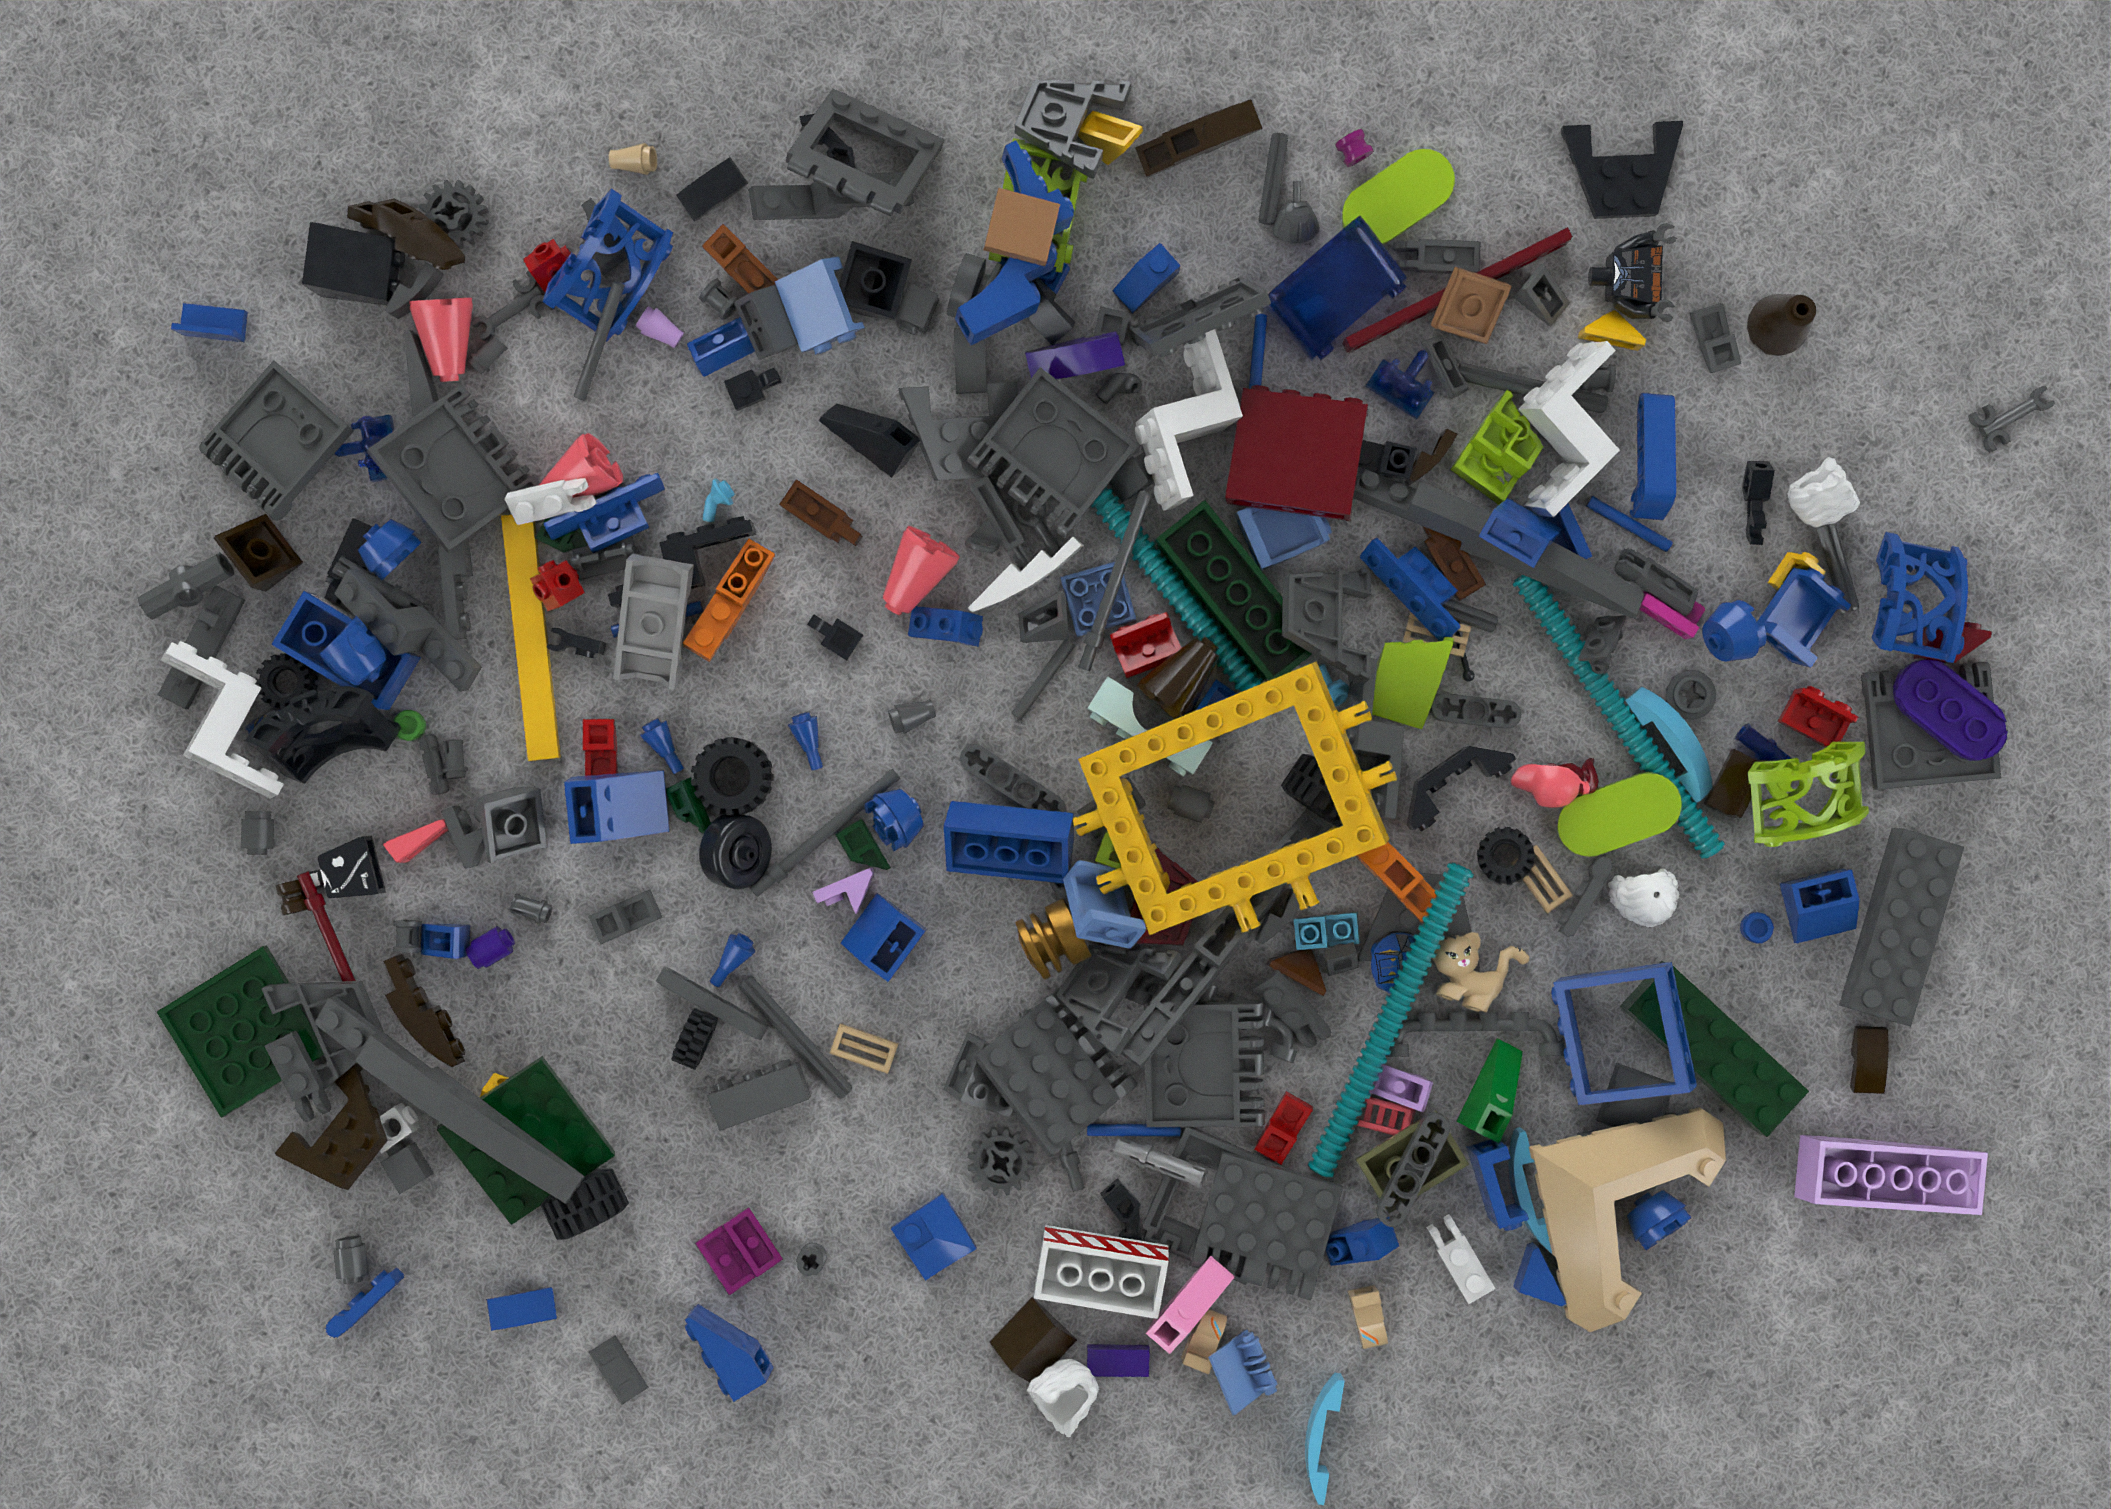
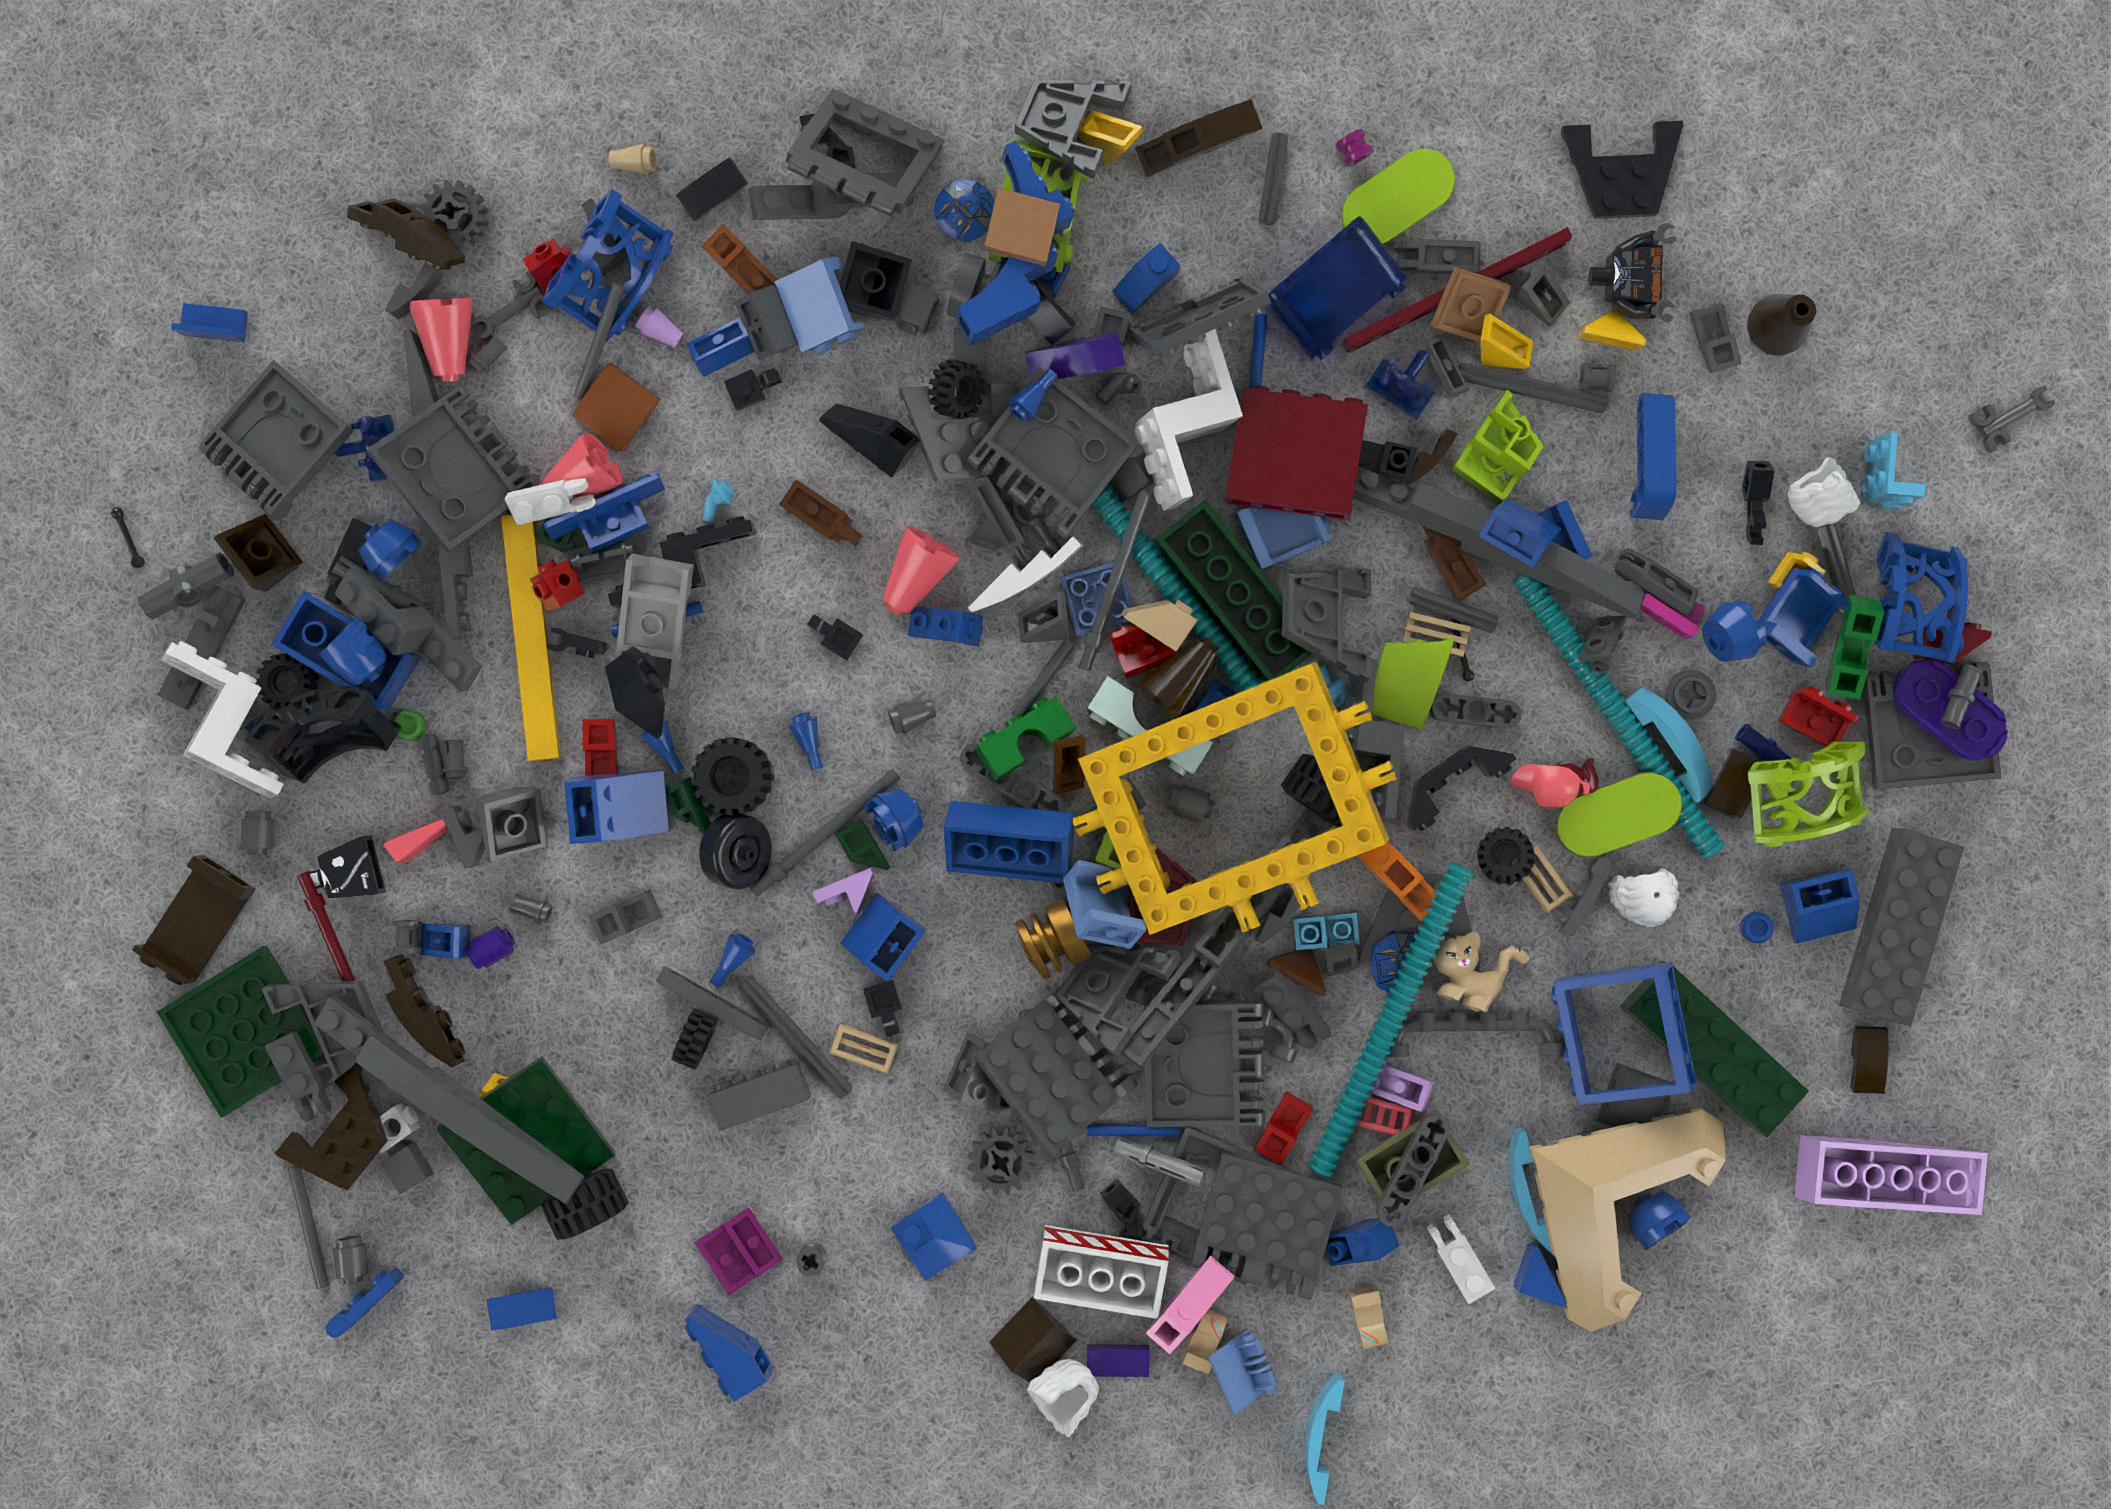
(136, 561): none -> black hinge
(195, 921): none -> dark brown panel
(292, 904): dark brown wheel -> none
(308, 1227): none -> dark grey bar
(351, 265): black slope -> none
(616, 407): none -> dark orange slope
(618, 1369): dark grey tile -> none
(637, 690): none -> black slope
(719, 298): dark grey bush -> none
(729, 600): orange slope -> none
(883, 1002): none -> black plate
(944, 389): none -> black tyre
(964, 210): none -> blue dish
(1026, 403): none -> blue cone
(1046, 721): none -> green arch
(1067, 769): none -> reddish brown slope
(1163, 620): none -> tan slope
(1296, 219): dark grey piece -> none
(1416, 585): blue bracket -> none
(1482, 1158): blue panel -> none
(1494, 1092): green slope -> none
(1504, 345): none -> yellow slope
(1568, 428): white bracket -> none
(1629, 524): blue bar -> none
(1849, 659): none -> green arch
(1880, 483): none -> medium azure bracket
(1961, 696): none -> dark grey pin

